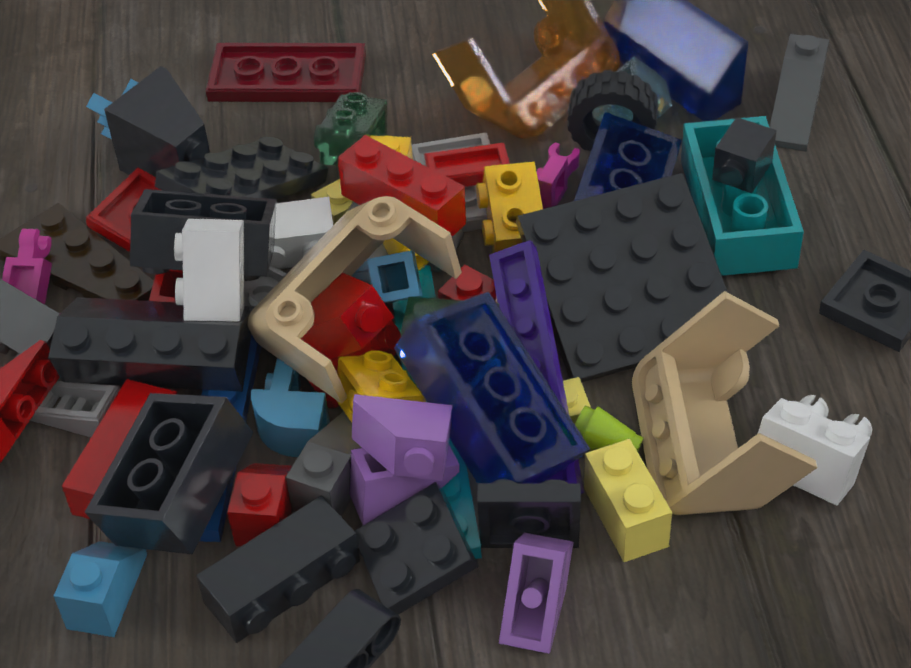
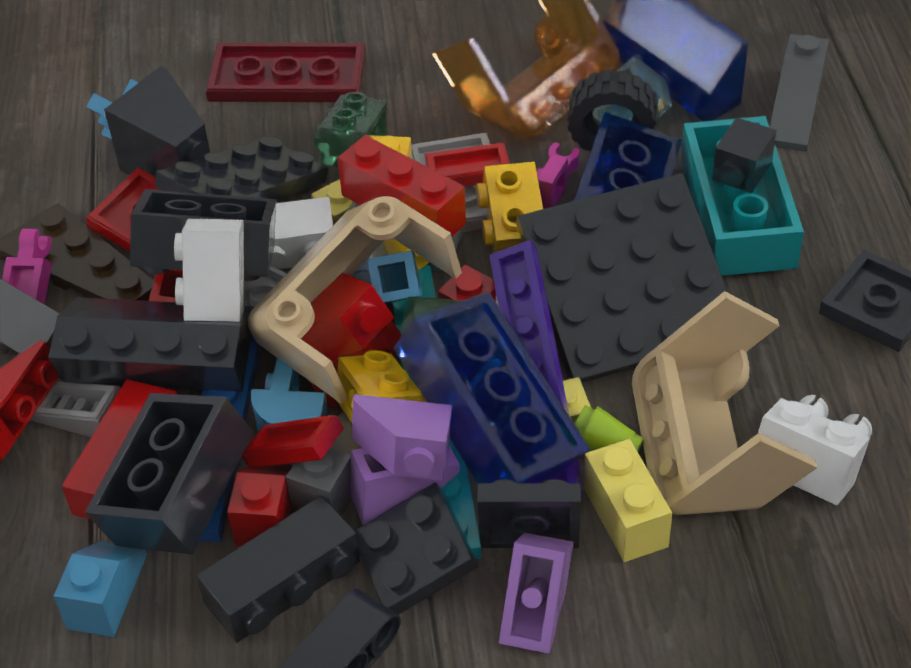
(292, 441): none -> red tile

